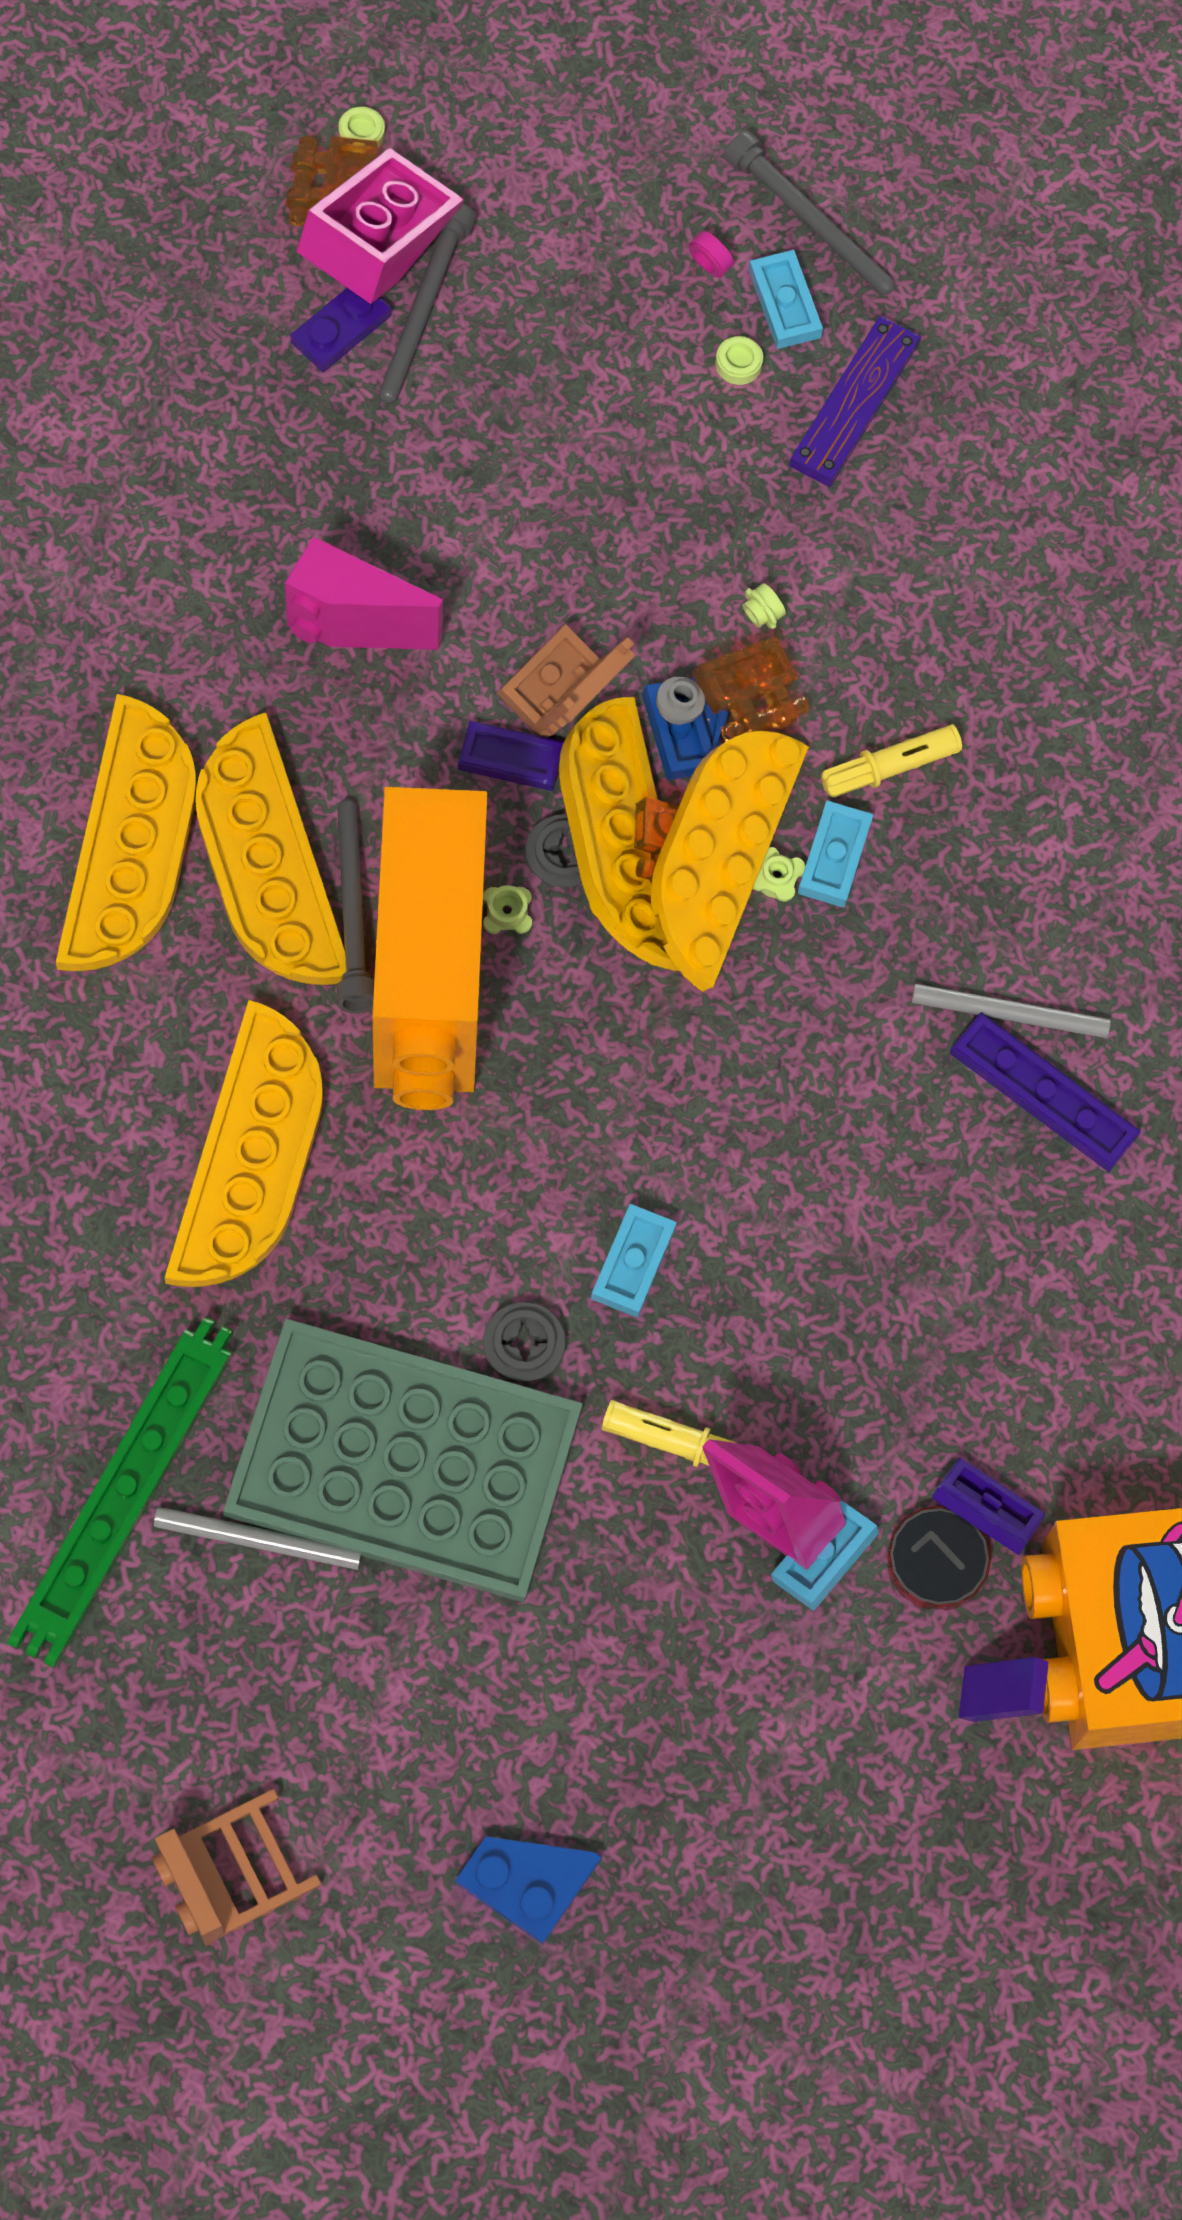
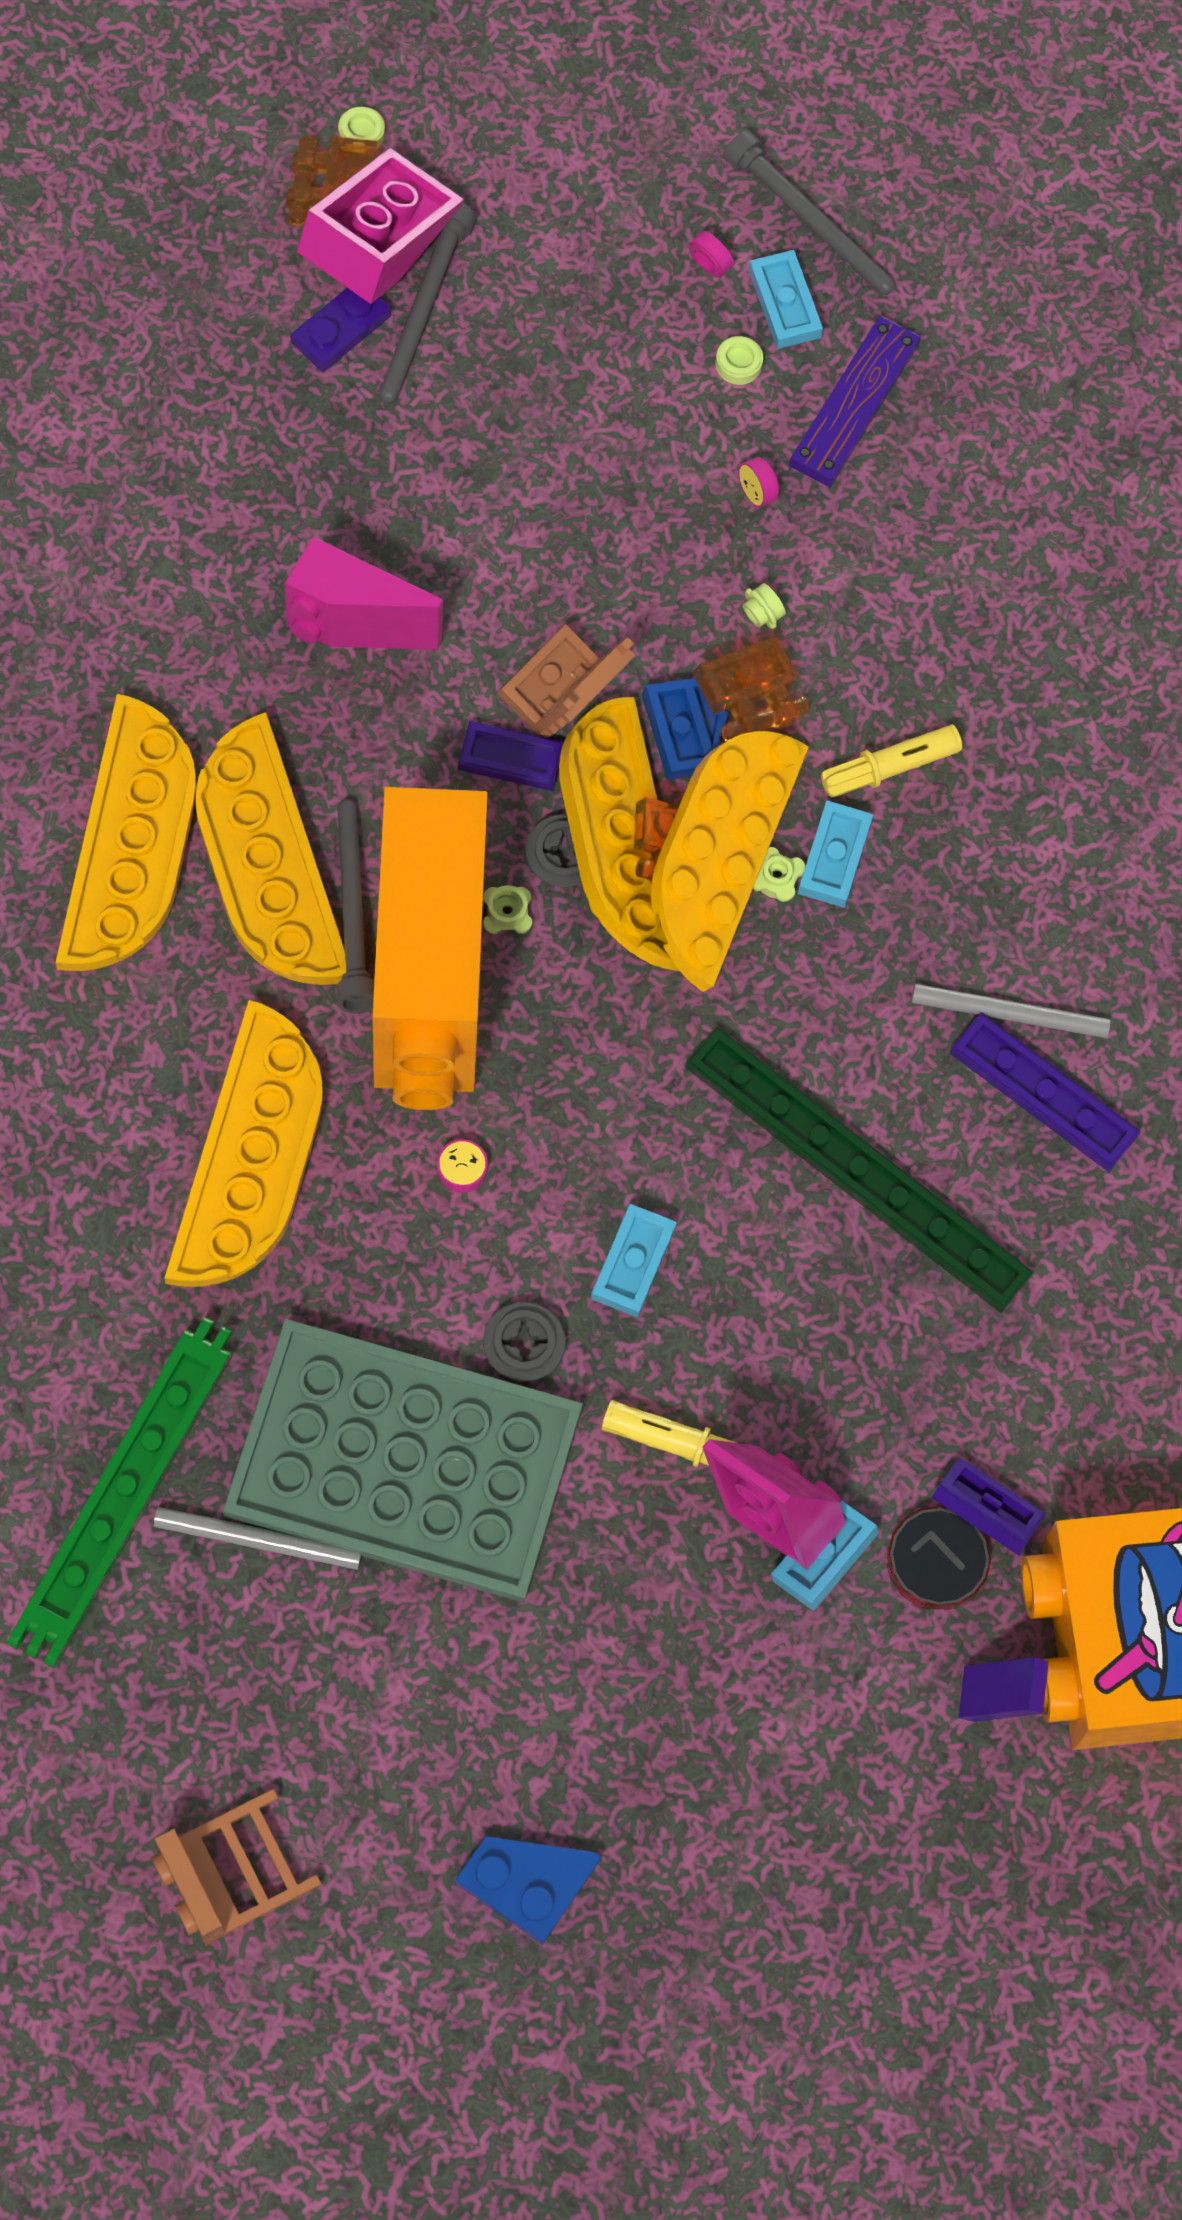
(462, 1165): none -> light yellow tile
(674, 710): light grey plate -> none
(758, 481): none -> dark pink tile
(859, 1170): none -> dark green tile

